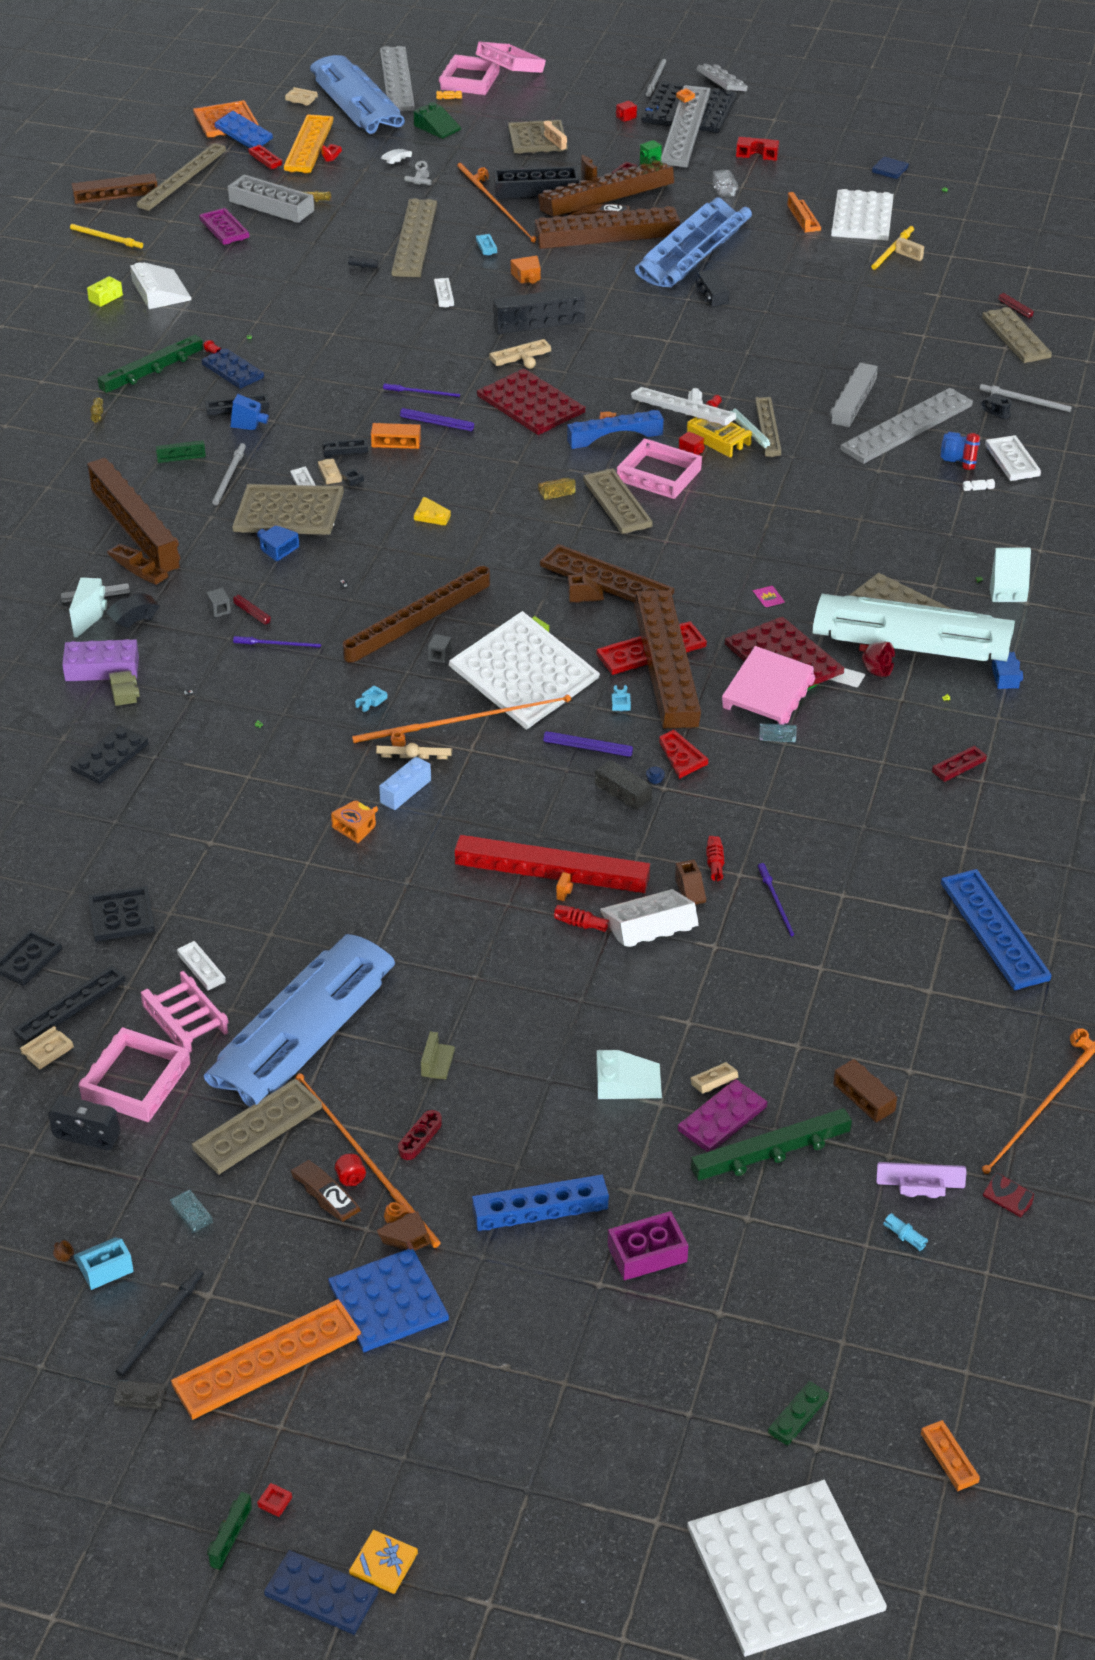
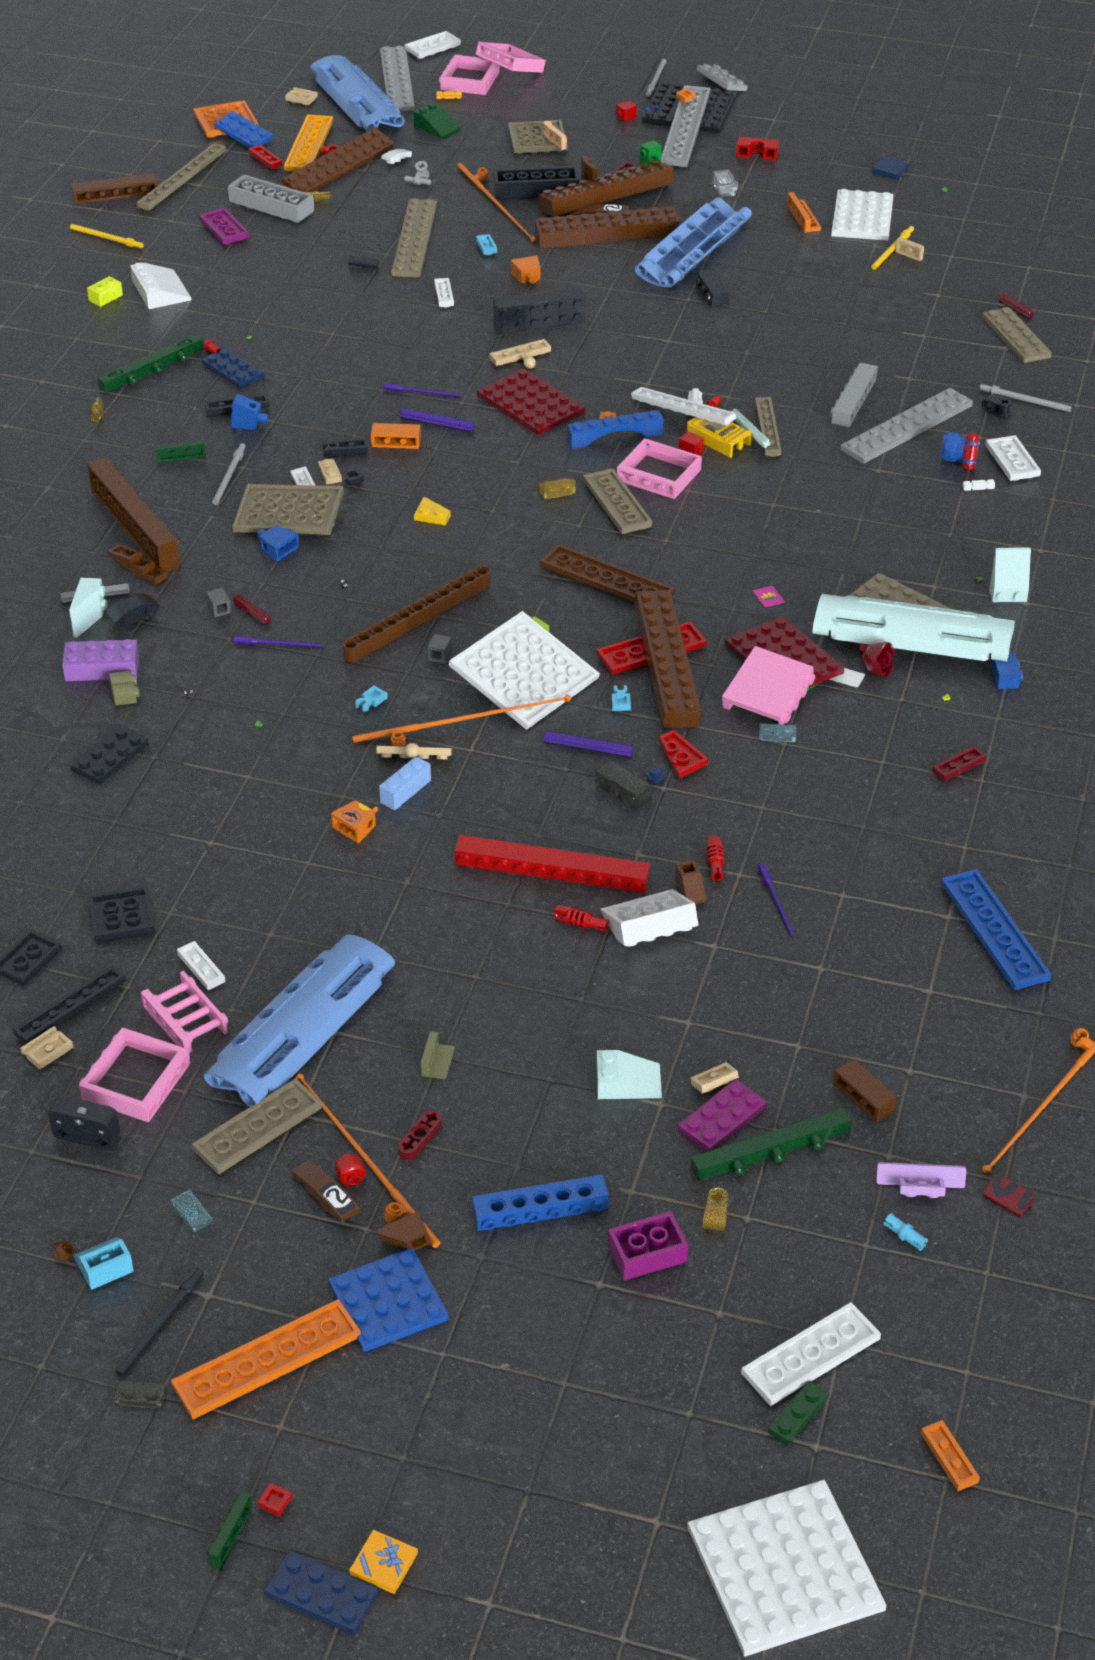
(338, 161): none -> reddish brown plate
(432, 44): none -> white plate
(564, 886): orange plate -> none
(583, 589): reddish brown slope -> none
(716, 1210): none -> clear yellow piece
(810, 1353): none -> white plate

